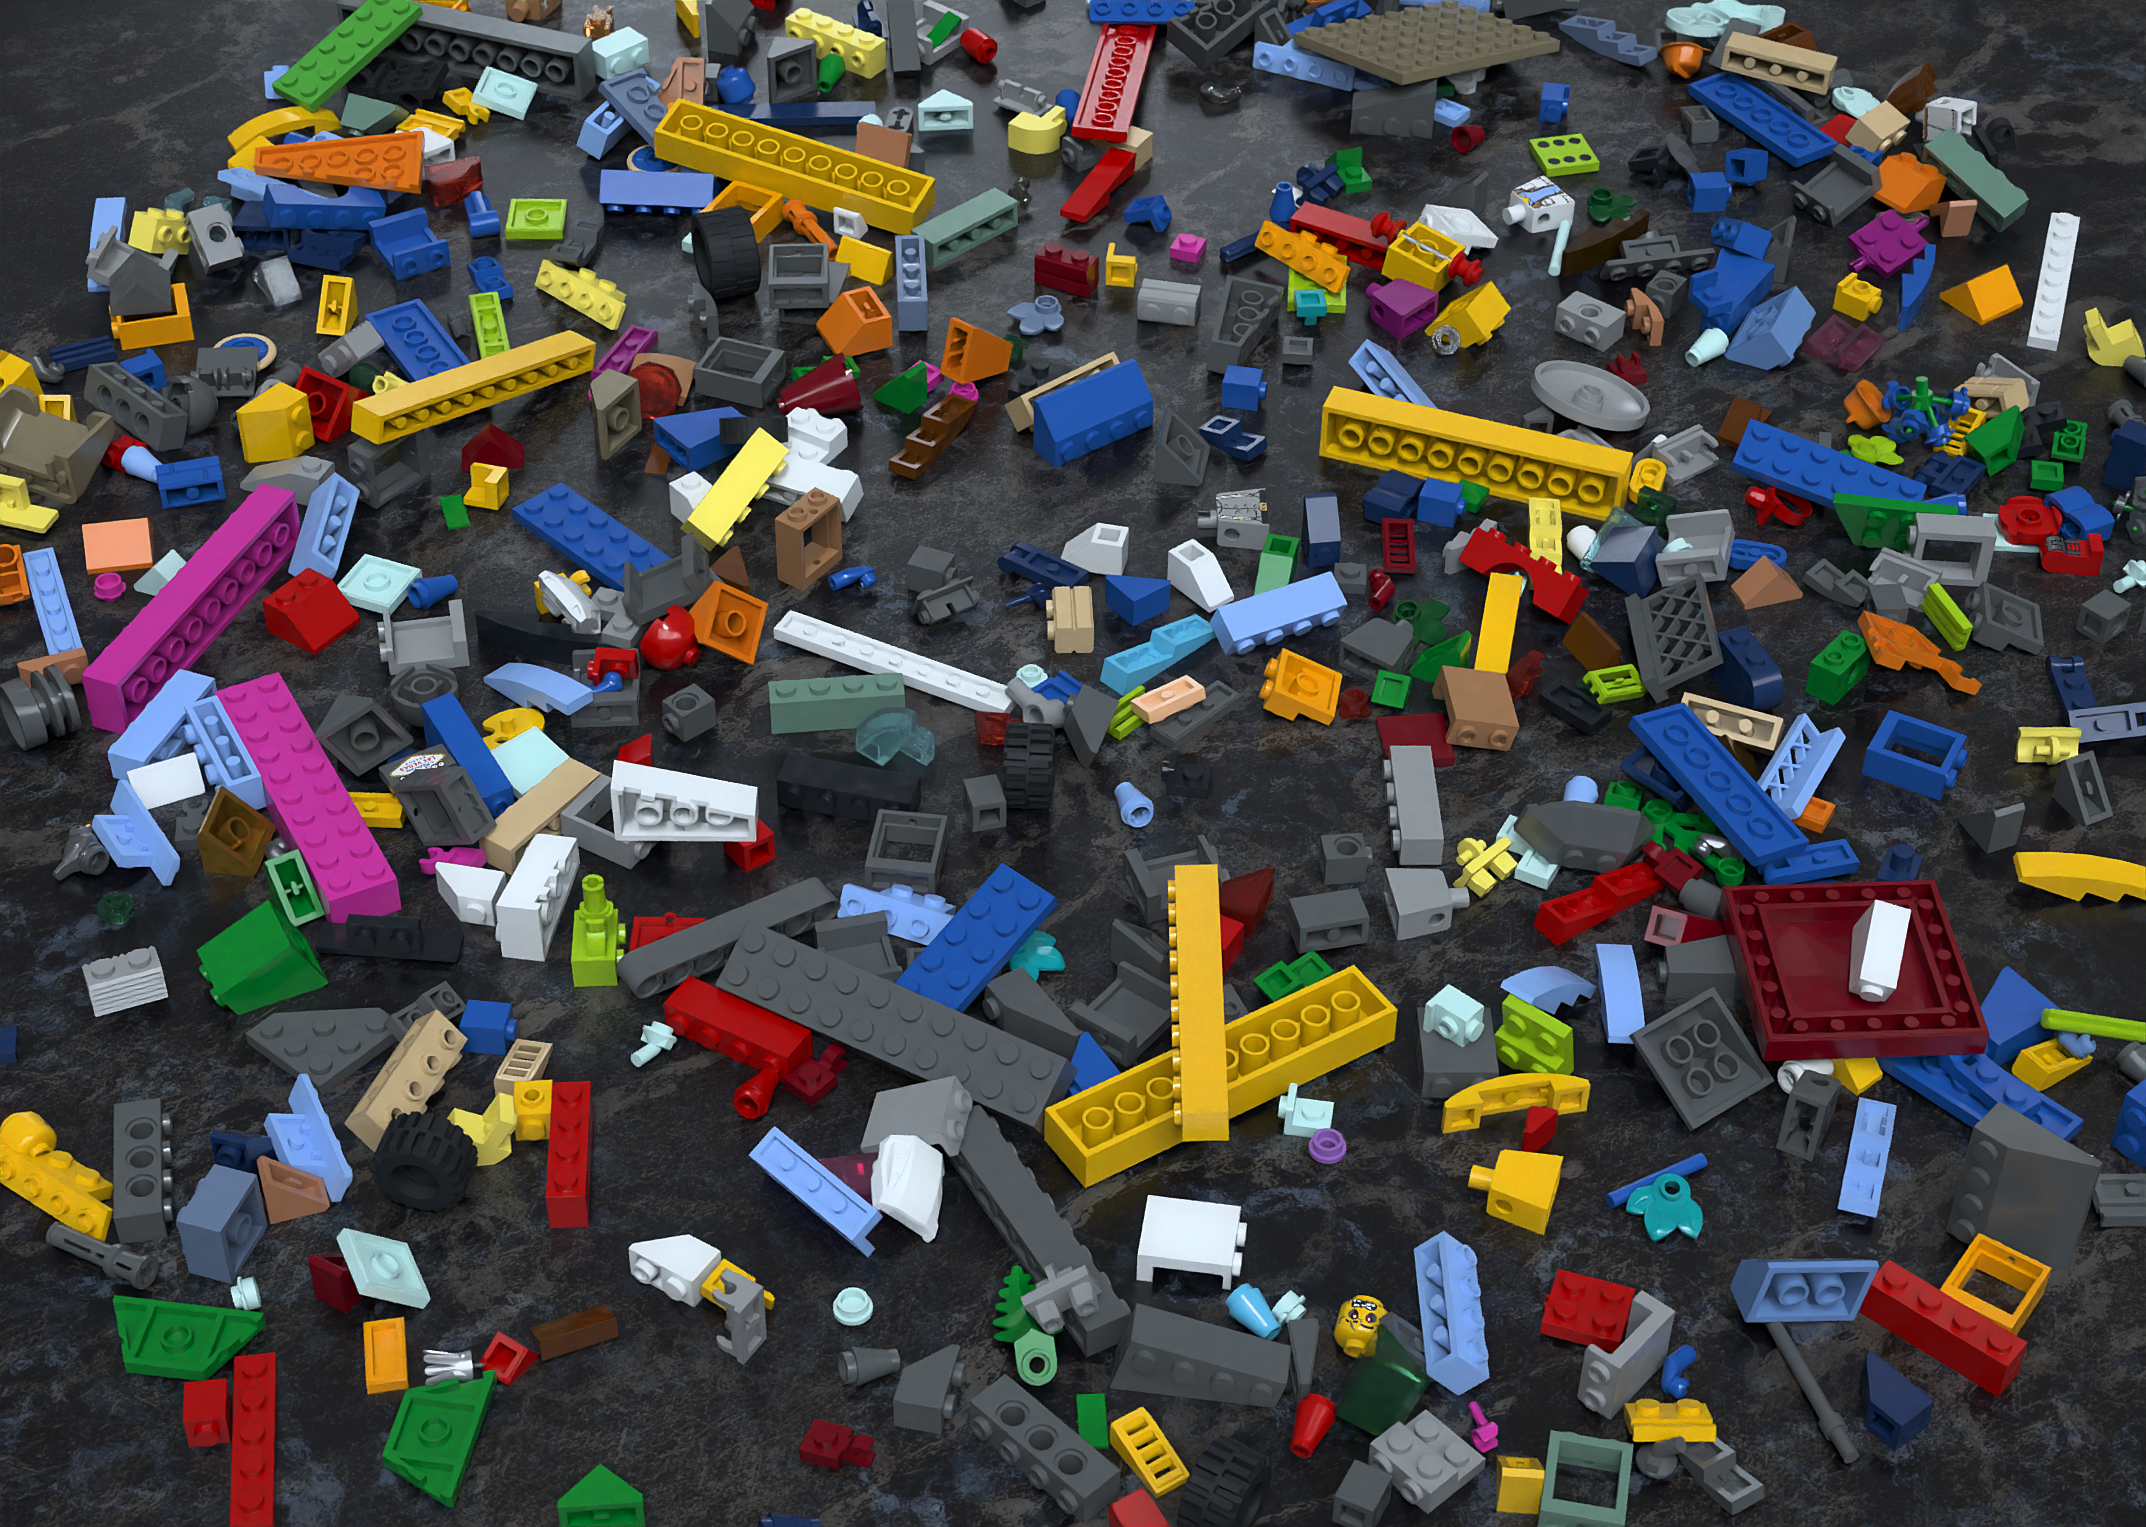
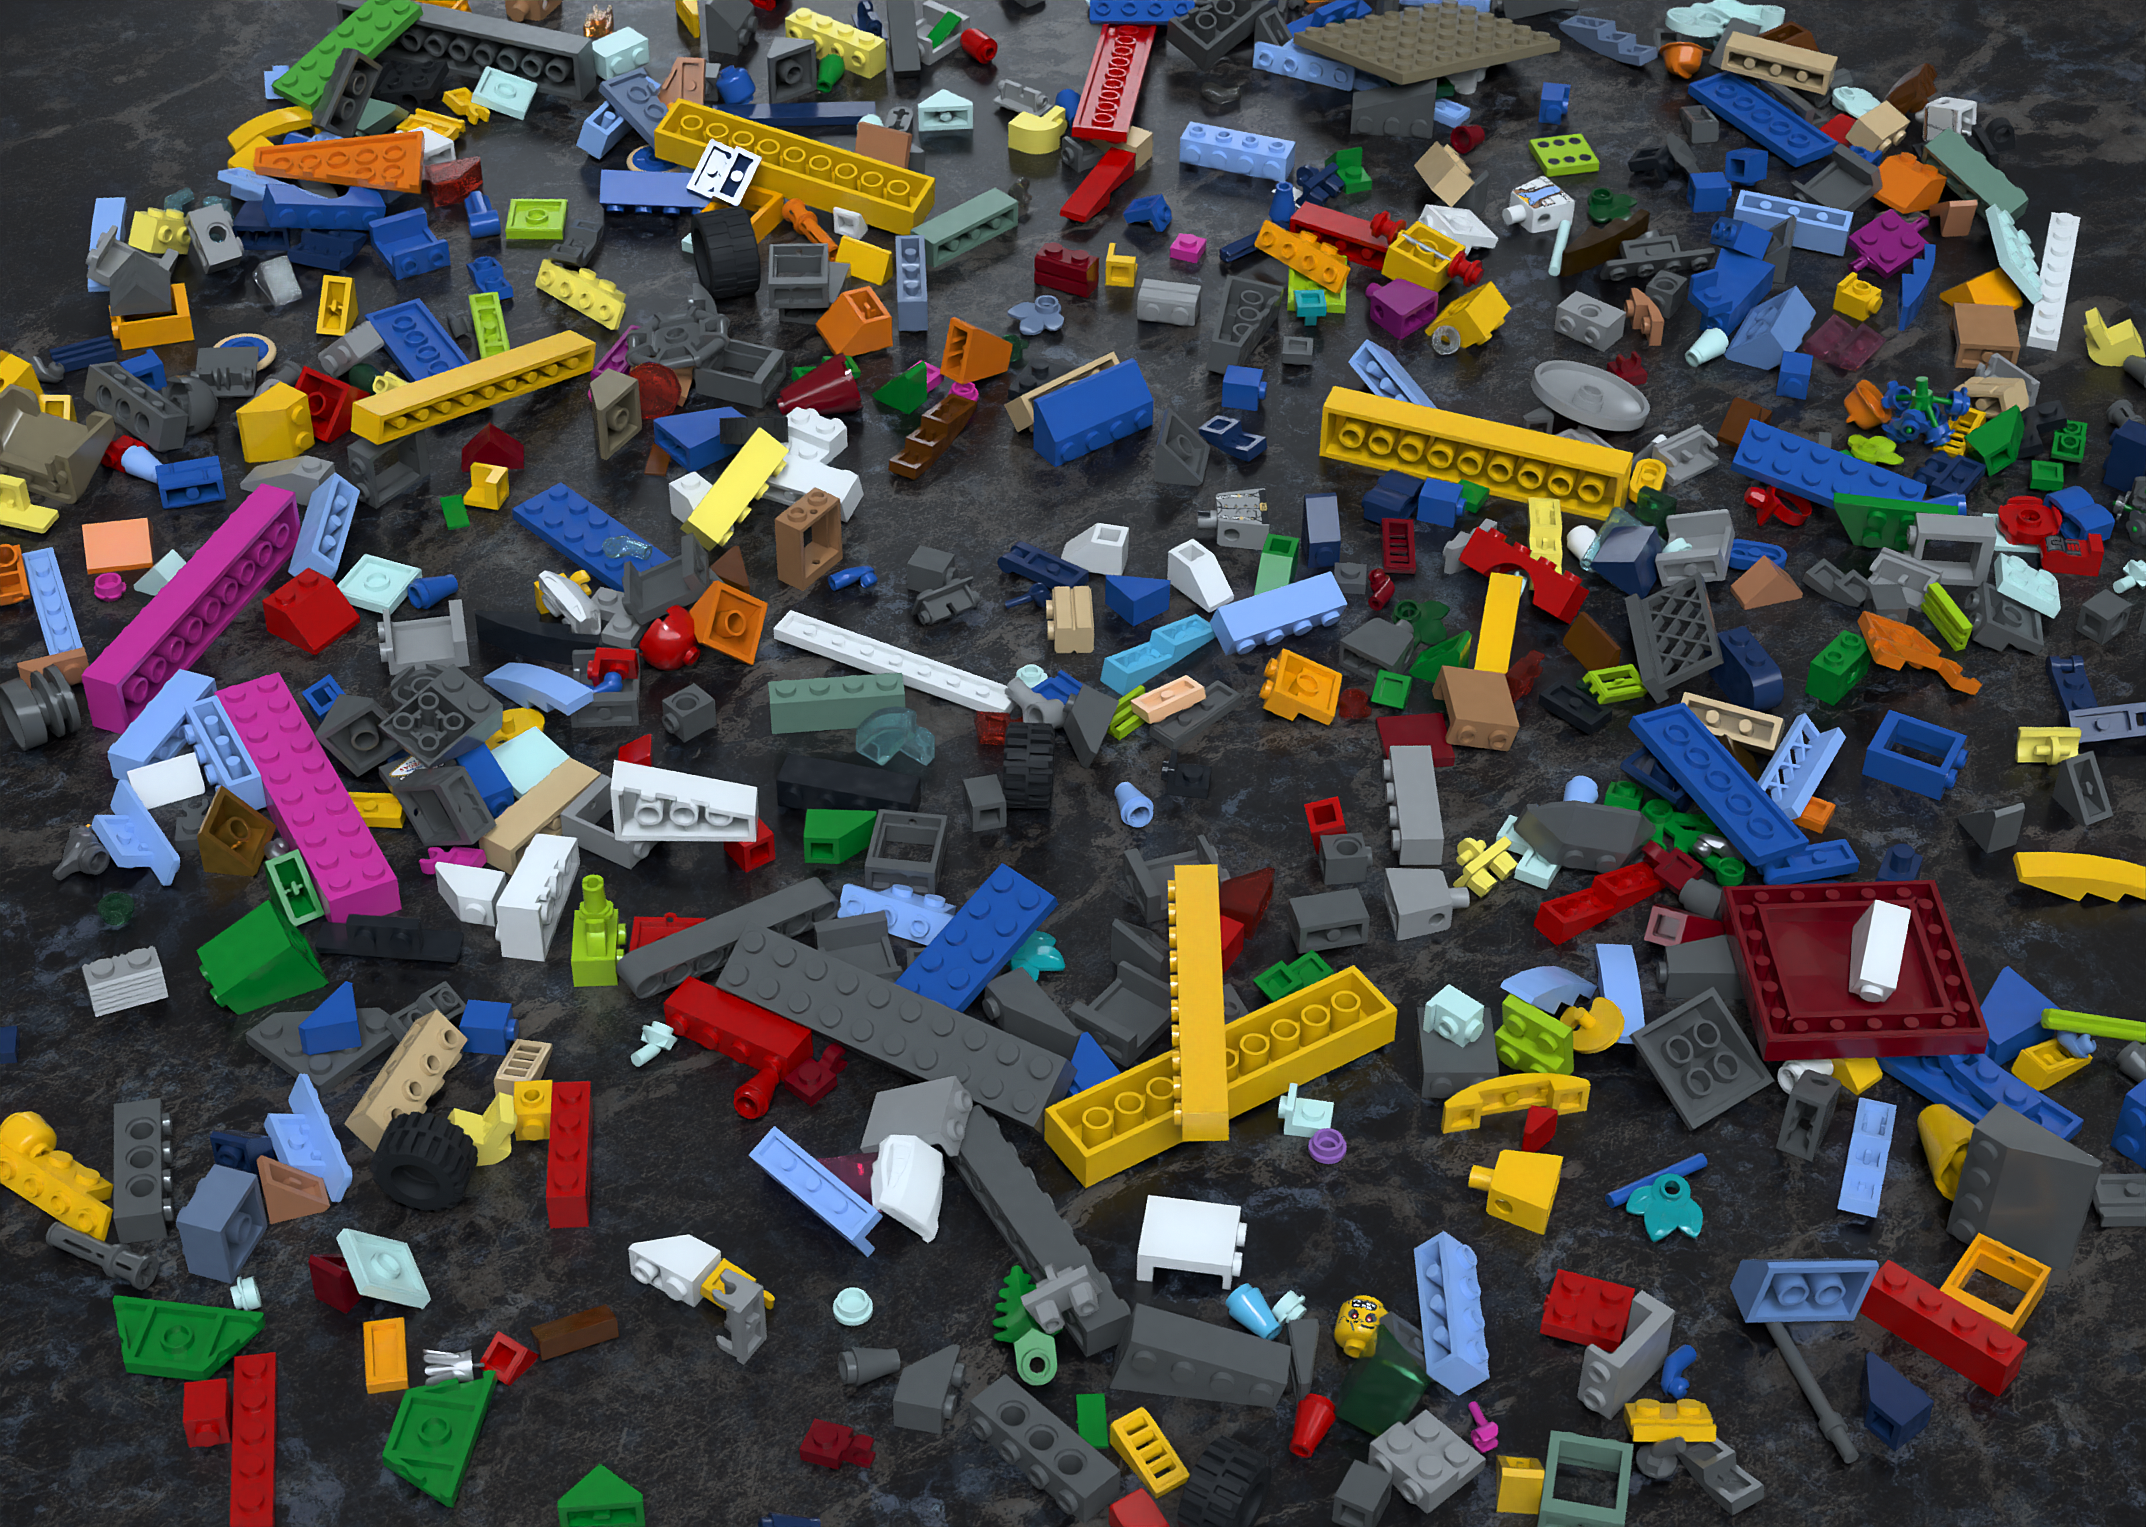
(322, 696): none -> blue brick
(332, 1024): none -> blue slope
(346, 93): none -> dark grey slope
(445, 719): none -> dark grey slope
(625, 546): none -> clear light blue arm
(678, 338): none -> dark grey plate
(724, 174): none -> slope
(836, 834): none -> green slope
(1237, 152): none -> light blue brick
(1325, 819): none -> red brick
(1445, 173): none -> tan brick
(1597, 1028): none -> yellow piece
(1794, 375): none -> blue brick
(1816, 226): none -> light blue brick
(1945, 1143): none -> yellow cone
(1983, 332): none -> medium nougat panel
(2014, 253): none -> light aqua plate
(2027, 585): none -> light aqua plate

